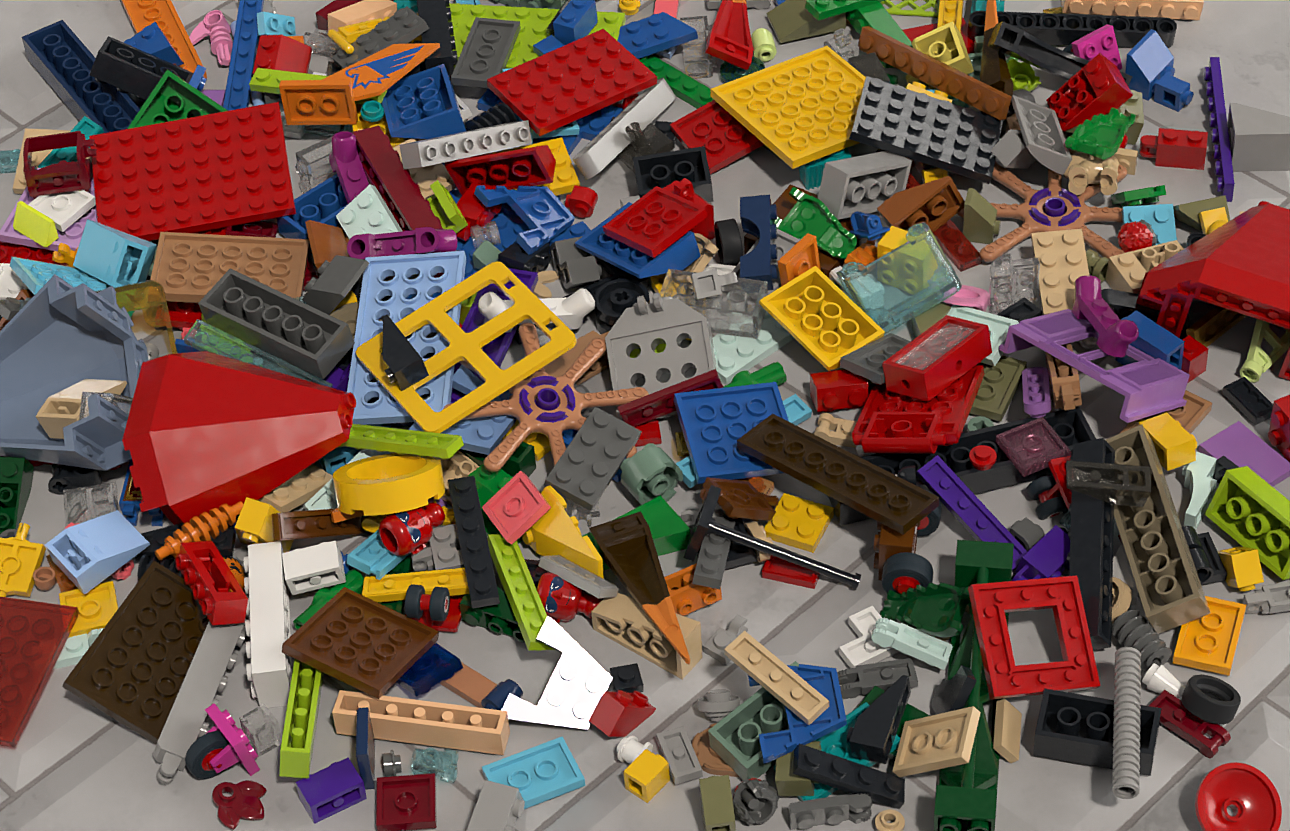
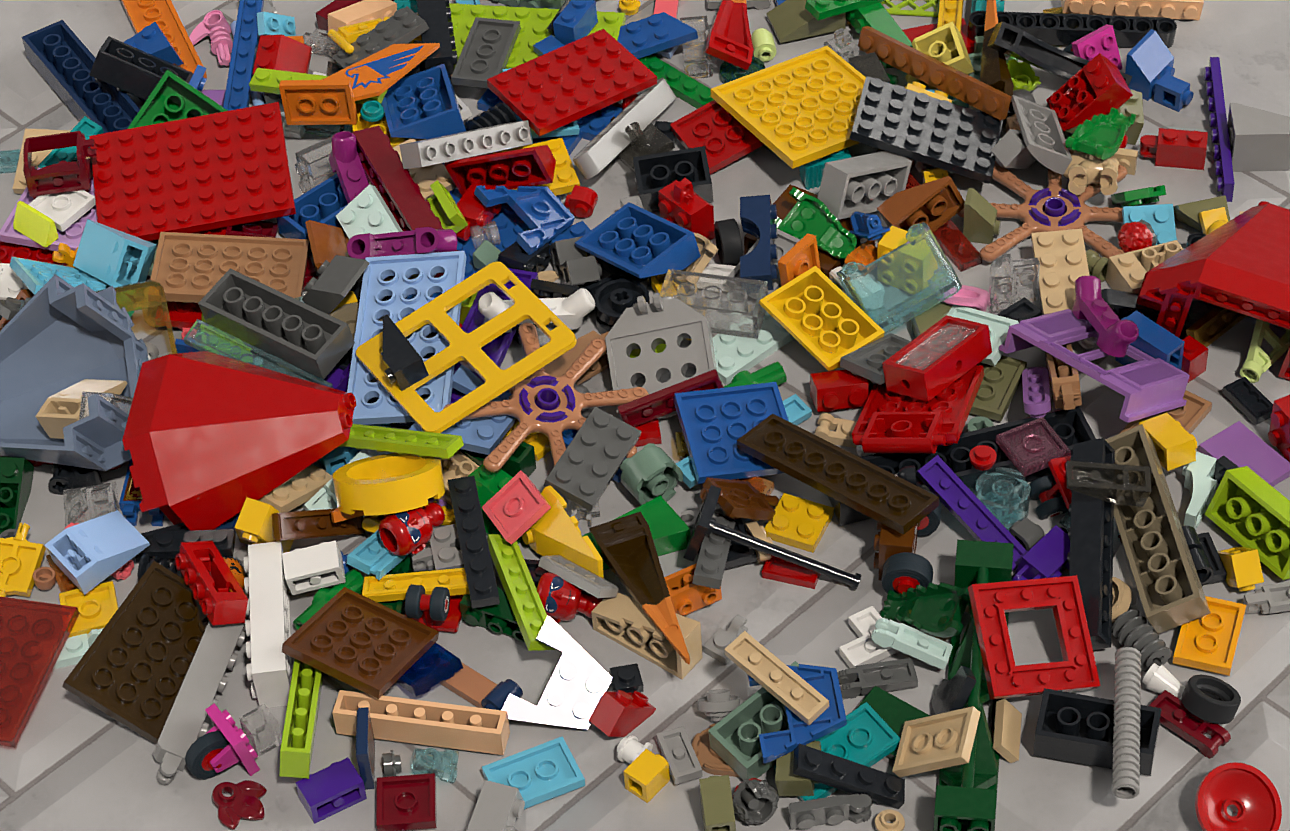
(200, 529): orange piece -> none
(548, 288): none -> black plate
(655, 221): red plate -> none
(709, 283): light grey plate -> none
(879, 723): black slope -> none
(1004, 495): none -> clear light blue brick

